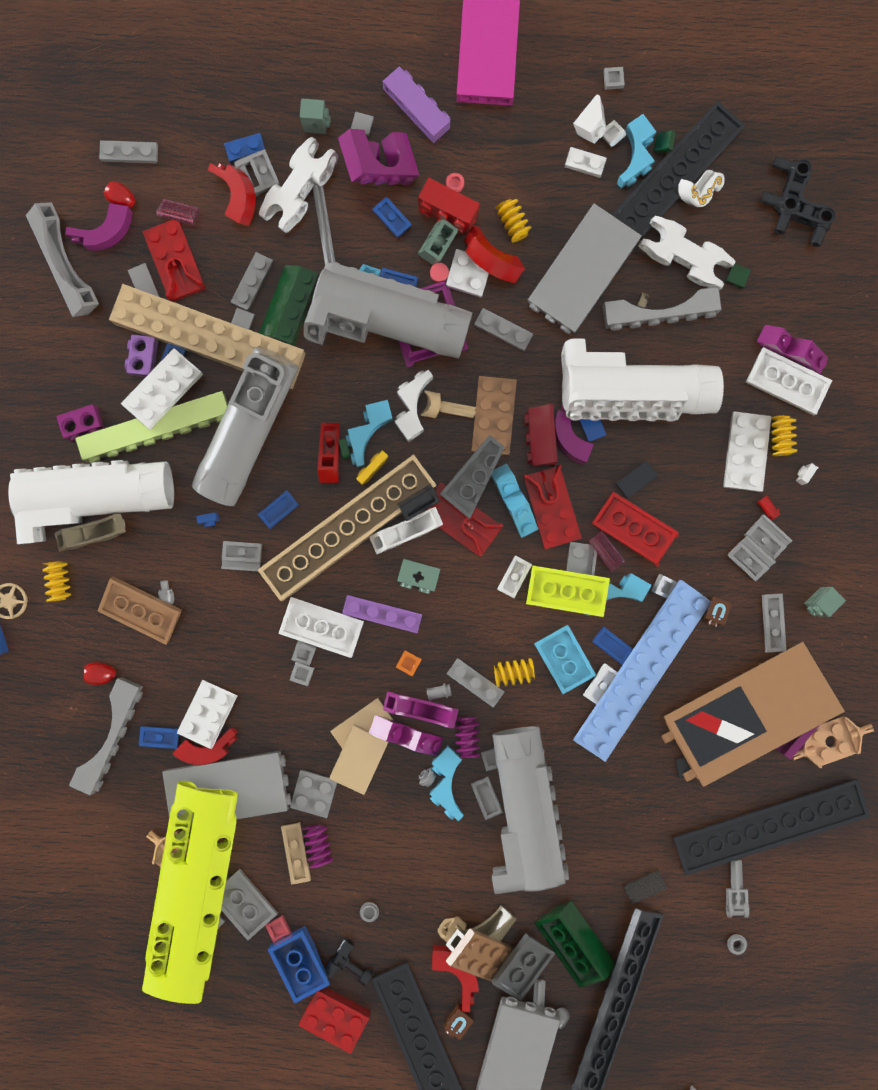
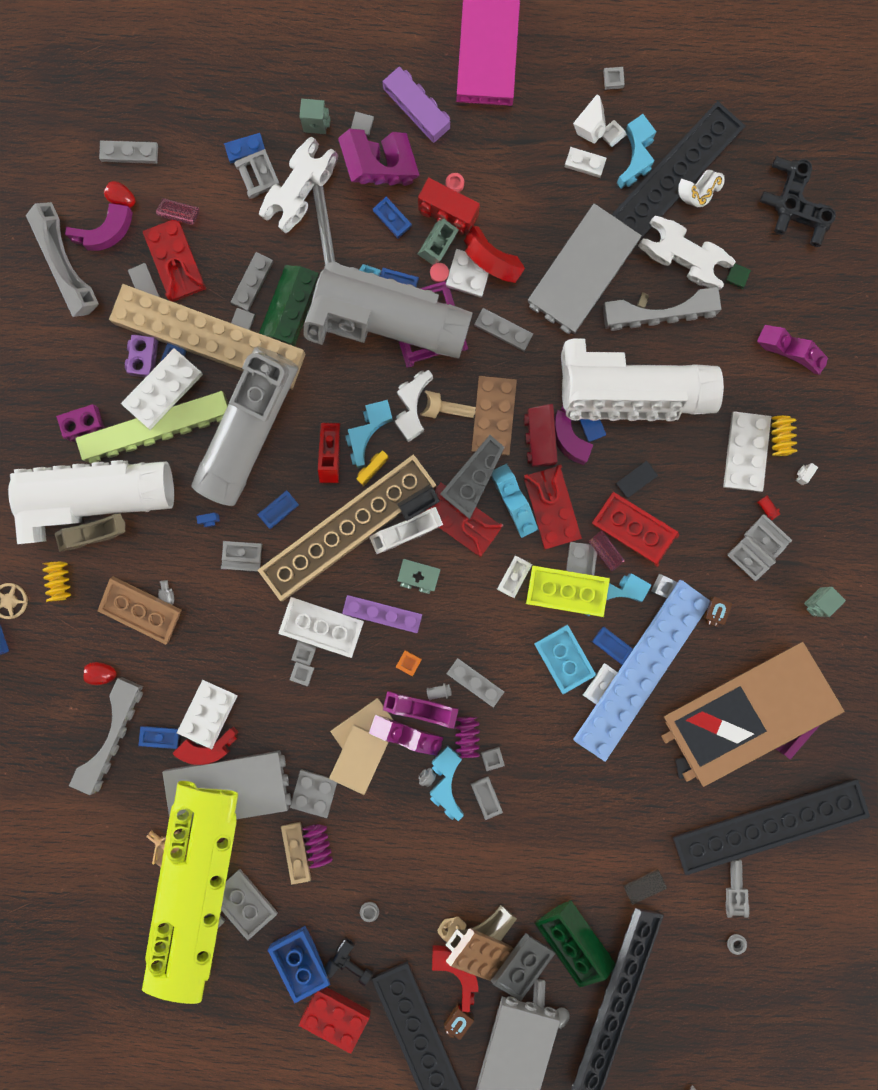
(242, 192): red arch -> none
(278, 928): coral tile -> none
(344, 449): dark green tile -> none
(513, 220): yellow piece -> none
(514, 672): yellow piece -> none
(531, 833): light grey piece -> none
(664, 141): dark green tile -> none
(774, 623): light grey plate -> none
(788, 381): white plate -> none
(846, 741): light nougat plate -> none

